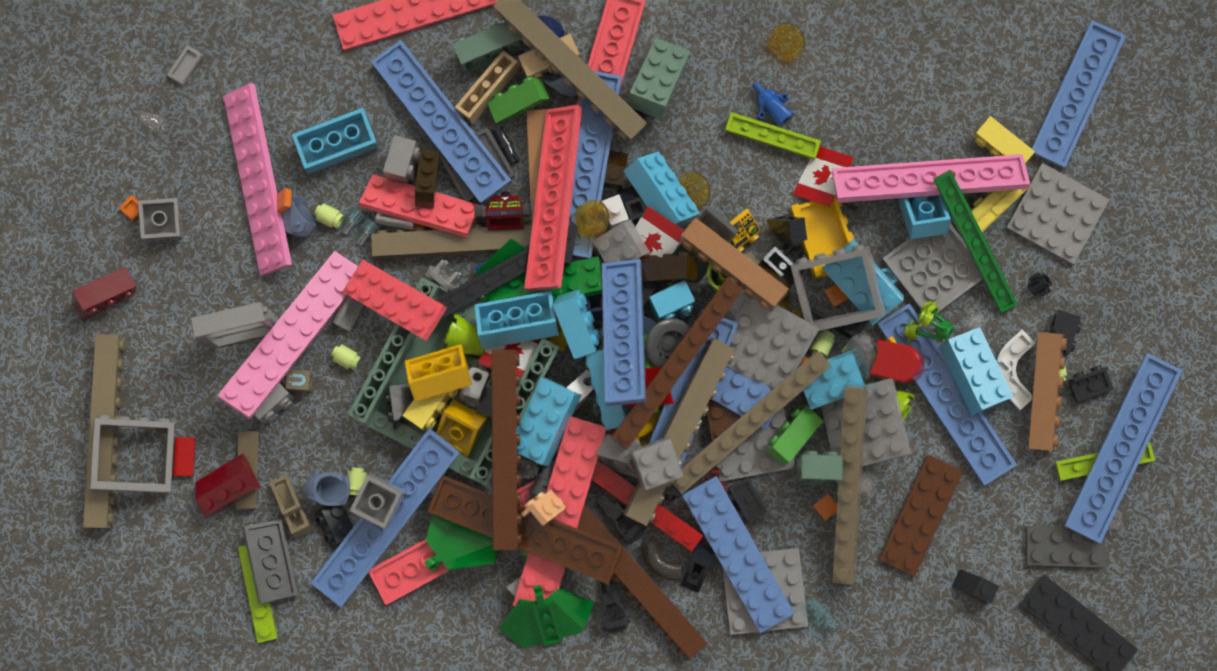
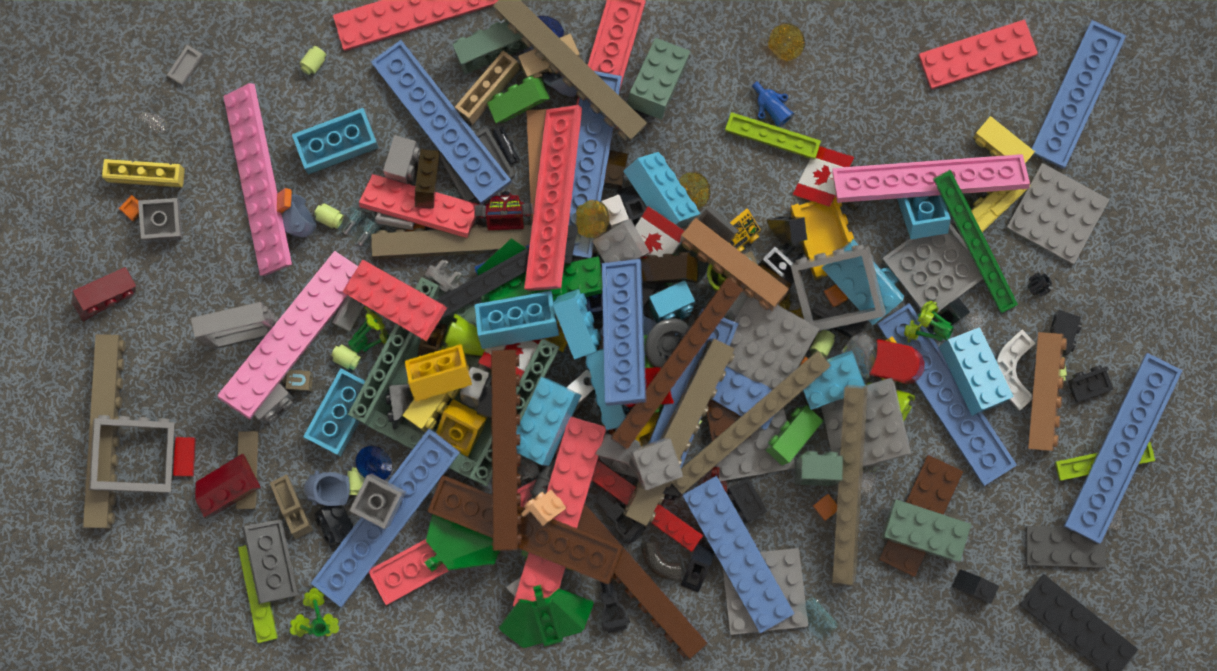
(143, 173): none -> light yellow brick
(312, 60): none -> yellowish green brick
(319, 626): none -> lime plant
(332, 424): none -> medium azure brick
(374, 321): none -> plant
(377, 458): none -> clear blue dish
(434, 341): none -> dark brown slope
(926, 531): none -> sand green brick
(952, 313): none -> black slope
(978, 54): none -> coral plate

